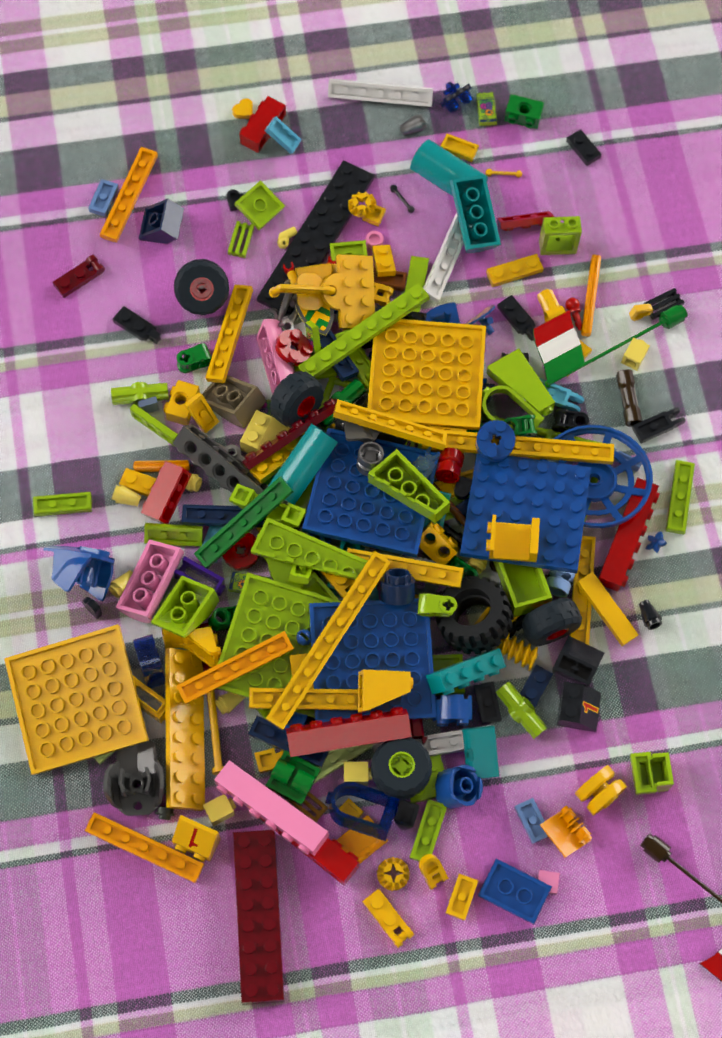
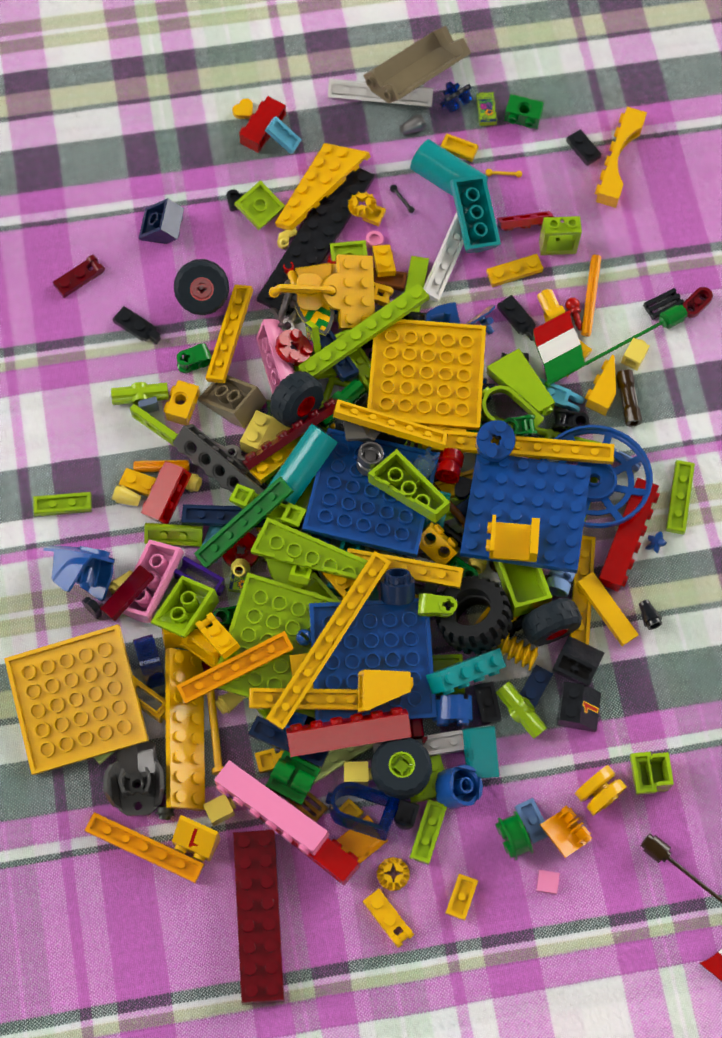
(103, 197): medium blue plate -> none
(127, 592): none -> dark red tile
(128, 194): light orange plate -> none
(202, 412): yellow plate -> none
(217, 636): none -> yellow plate
(240, 563): none -> light yellow cone
(244, 227): lime tile -> none
(320, 181): none -> yellow wing
(416, 65): none -> dark tan panel
(429, 866): yellow plate -> none
(514, 891): blue tile -> none
(515, 836): none -> green wheel
(604, 391): none -> yellow slope
(630, 129): none -> yellow arch
(640, 311): yellow tile -> none
(657, 425): black hinge -> none
(697, 304): none -> dark red plate

